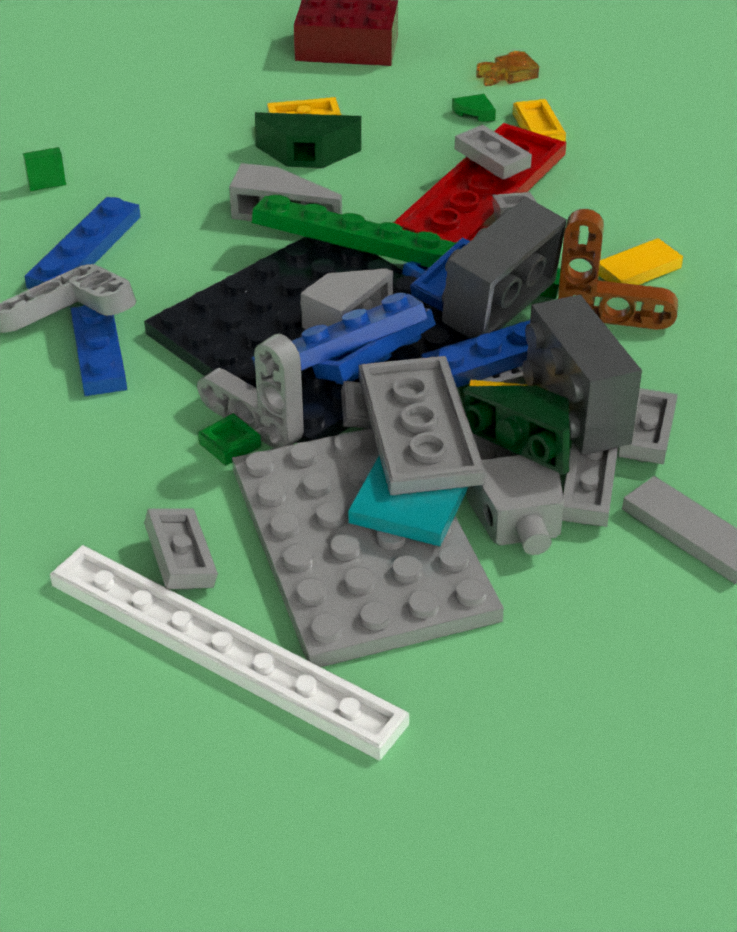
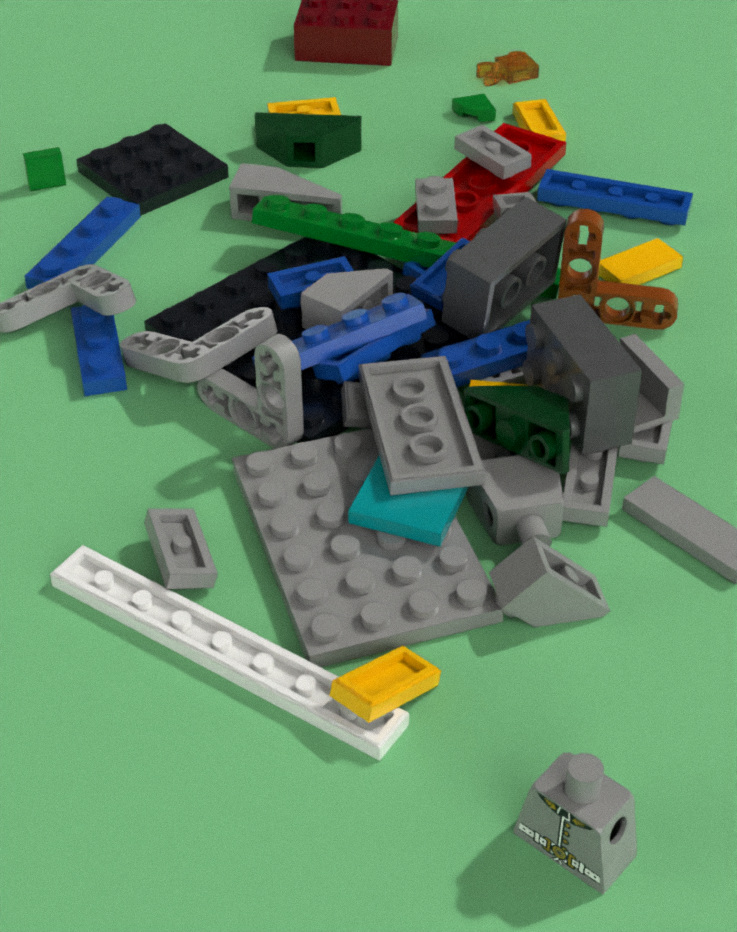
(152, 168): none -> black plate
(198, 359): none -> light grey beam
(229, 439): green tile -> none
(290, 283): none -> blue plate
(385, 683): none -> yellow tile
(436, 205): none -> light grey plate
(546, 587): none -> light grey slope
(581, 820): none -> light grey torso
(615, 197): none -> blue plate
(659, 387): none -> light grey panel

